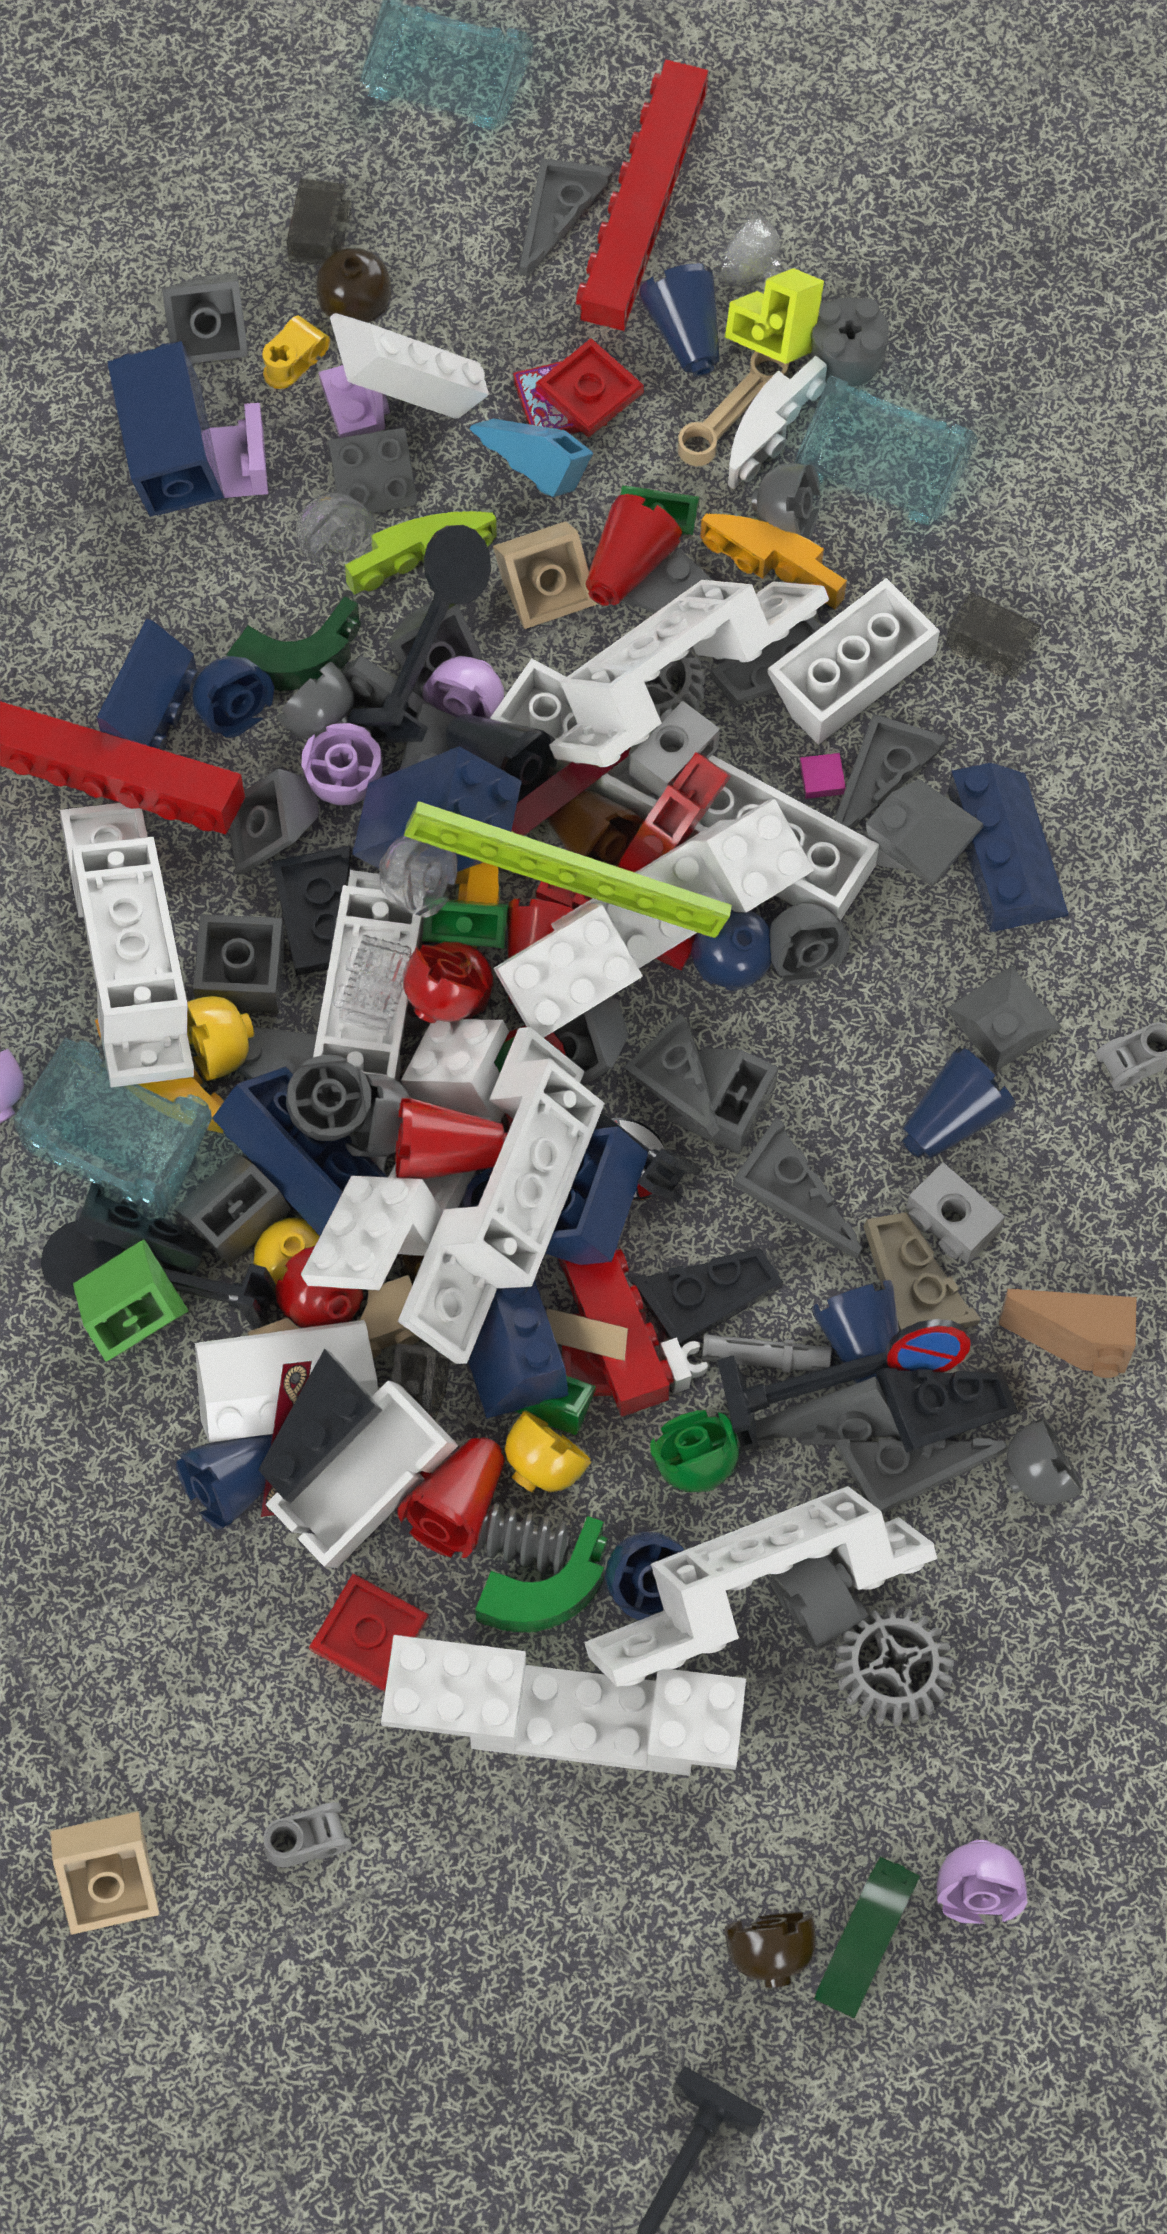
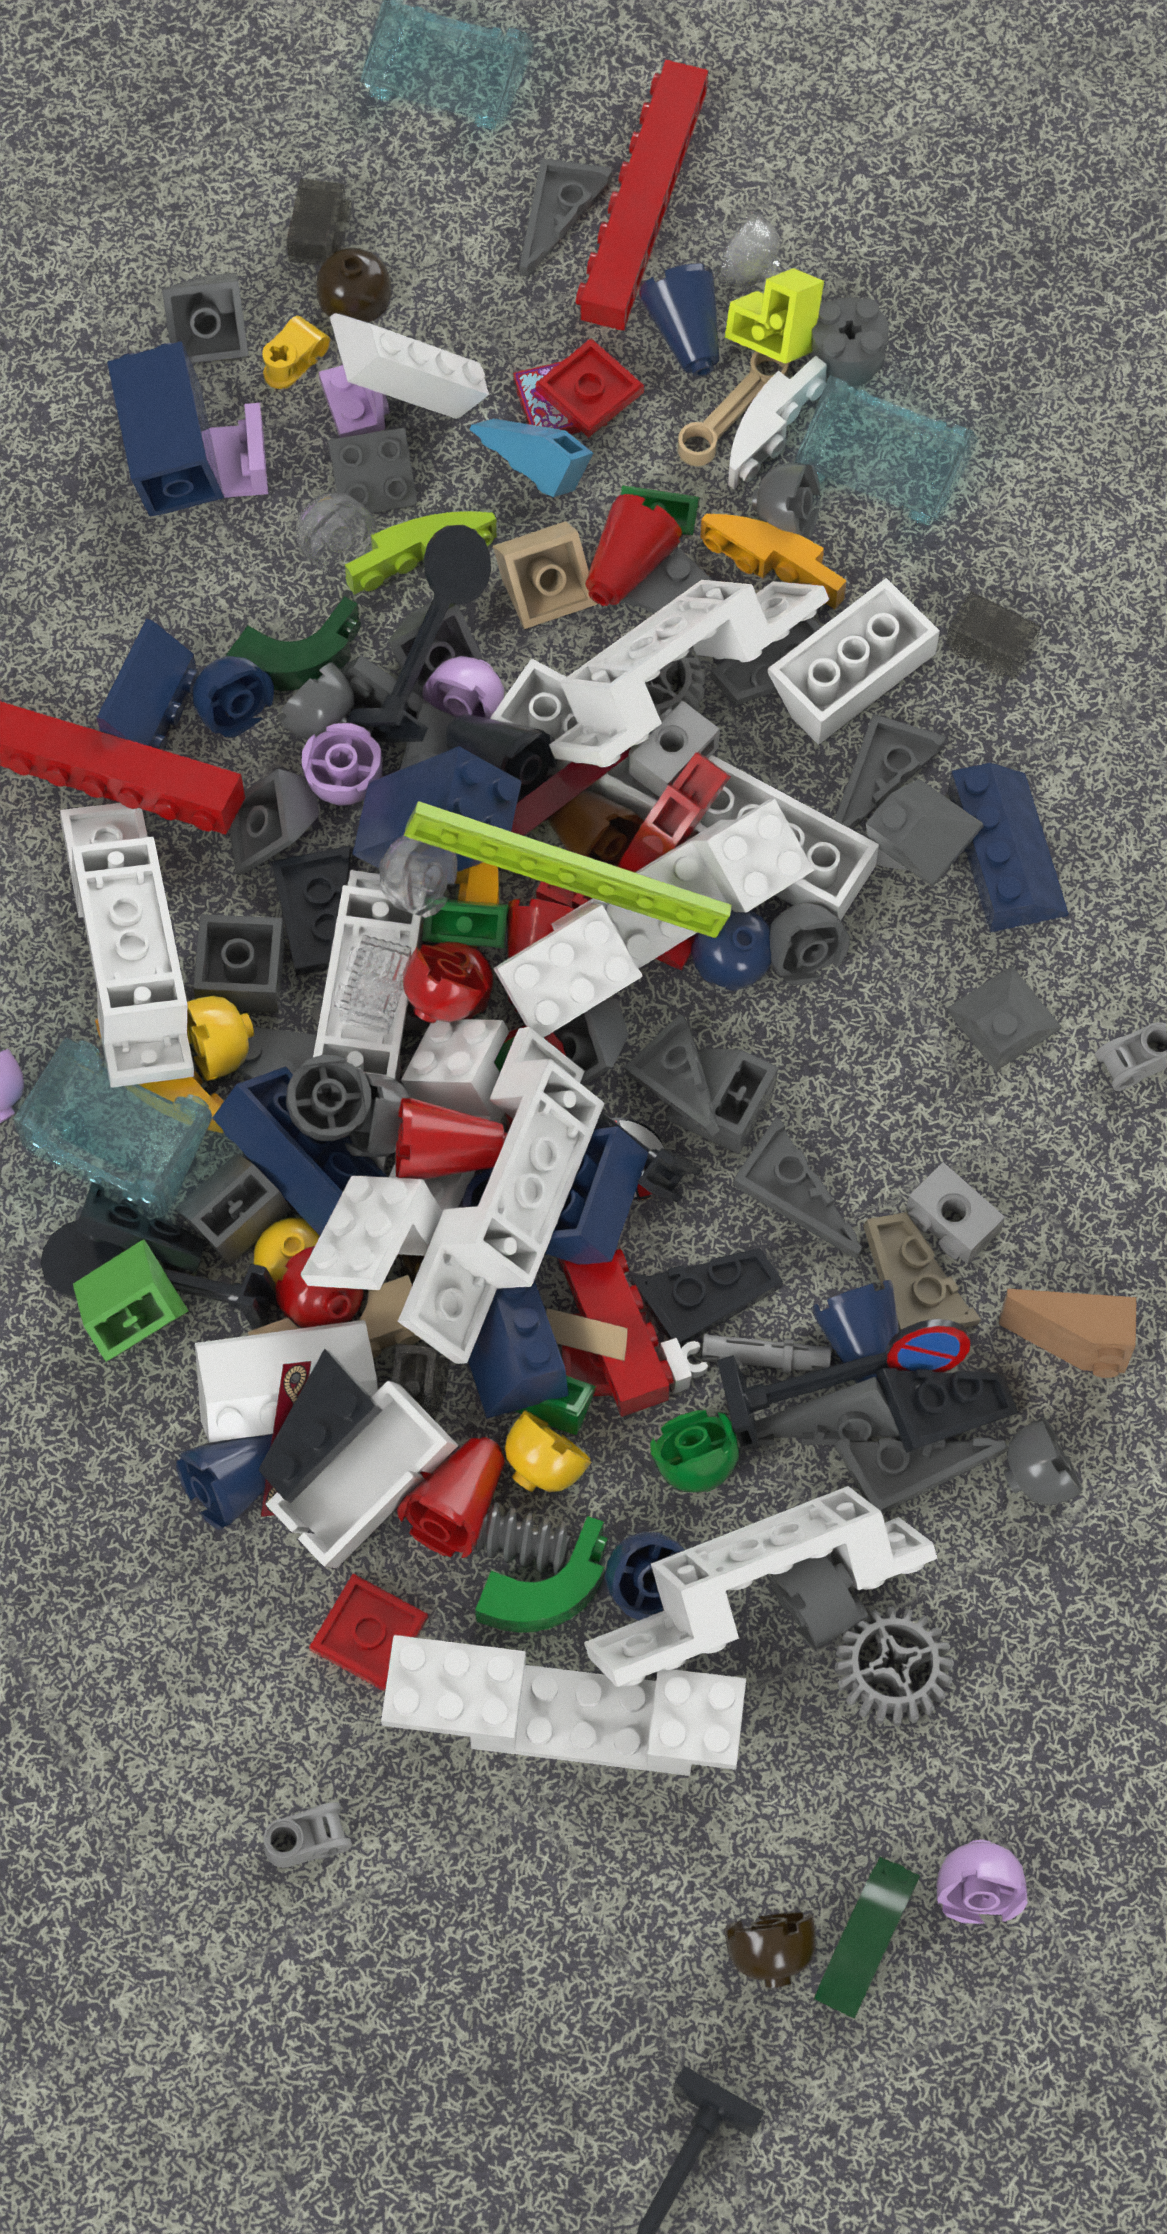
(104, 1872): tan slope -> none
(822, 775): dark pink tile -> none
(955, 1106): dark blue cone -> none

